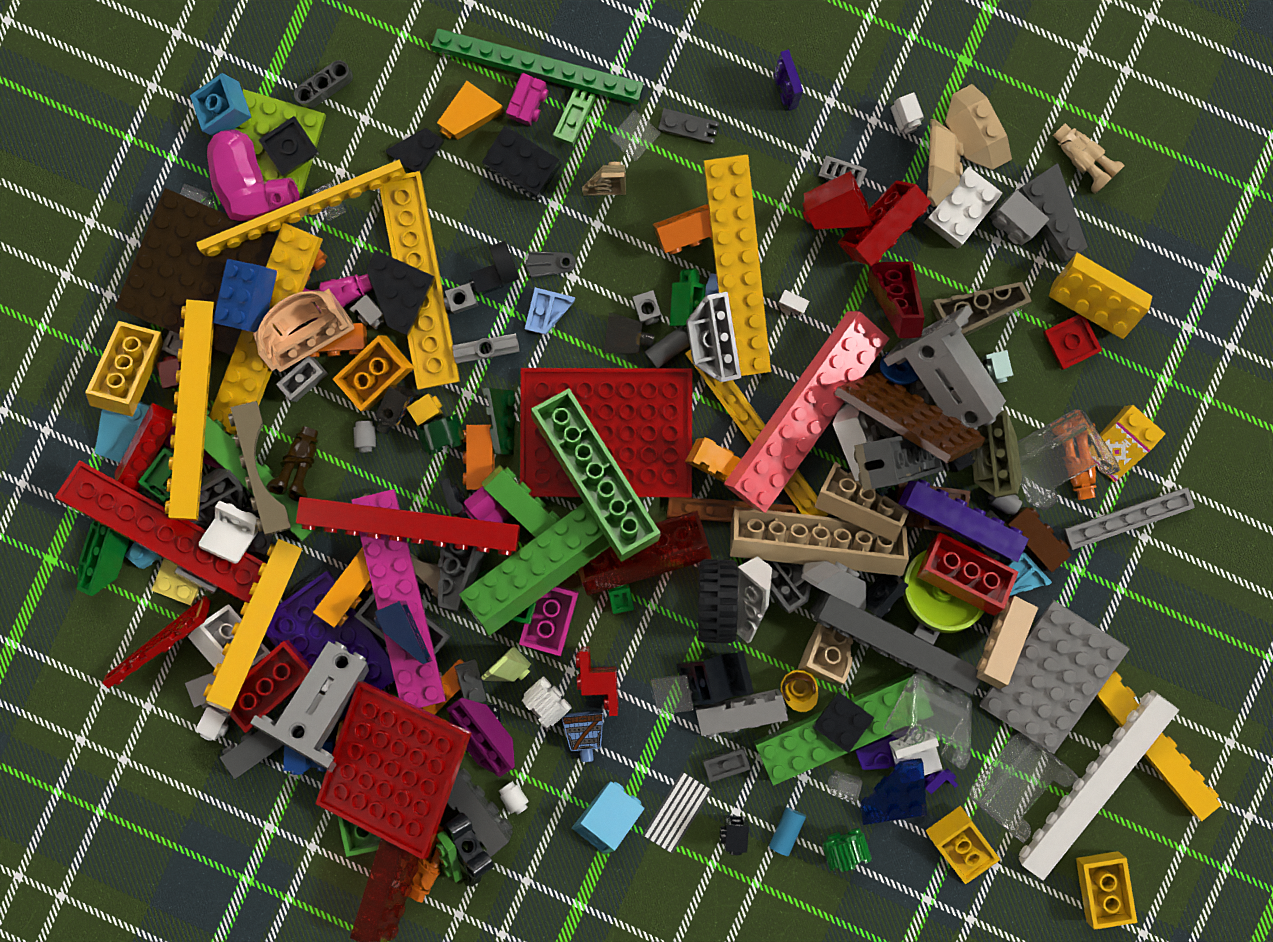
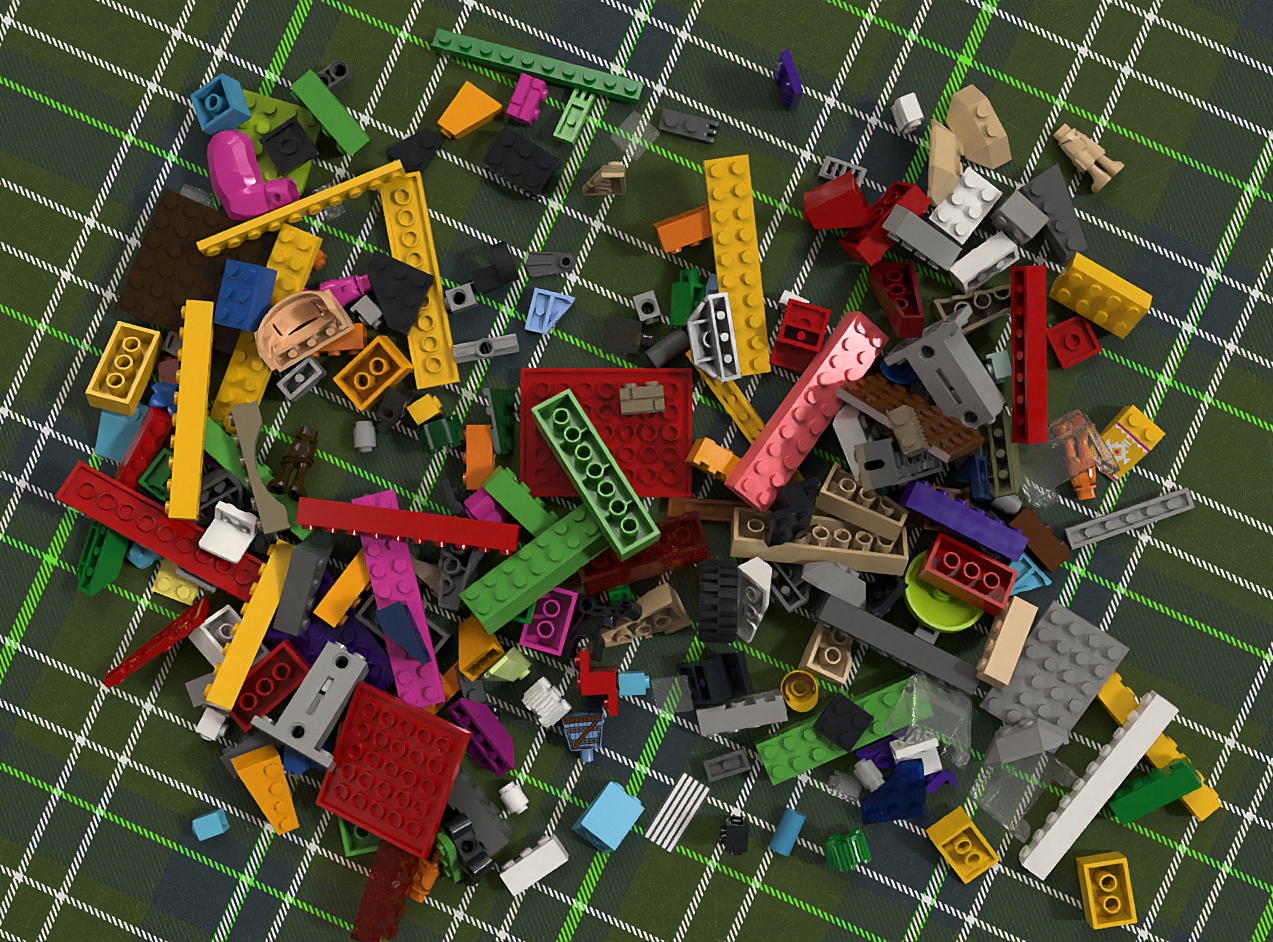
(164, 396): none -> blue plate
(210, 824): none -> medium azure brick
(266, 781): none -> light orange wedge
(301, 586): none -> dark grey wedge
(330, 112): none -> bright green brick
(476, 649): none -> light orange slope
(533, 864): none -> white brick
(597, 616): none -> black piece
(633, 683): none -> medium azure brick
(642, 399): none -> dark tan brick
(660, 612): none -> tan wedge
(792, 512): none -> black bracket
(799, 335): none -> red bracket
(869, 775): none -> light grey brick
(907, 431): none -> dark tan brick
(921, 237): none -> light grey brick
(976, 473): none -> dark blue slope
(983, 263): none -> white brick
(1023, 740): none -> light grey wedge
(1029, 354): none -> red brick
(1154, 790): none -> green brick

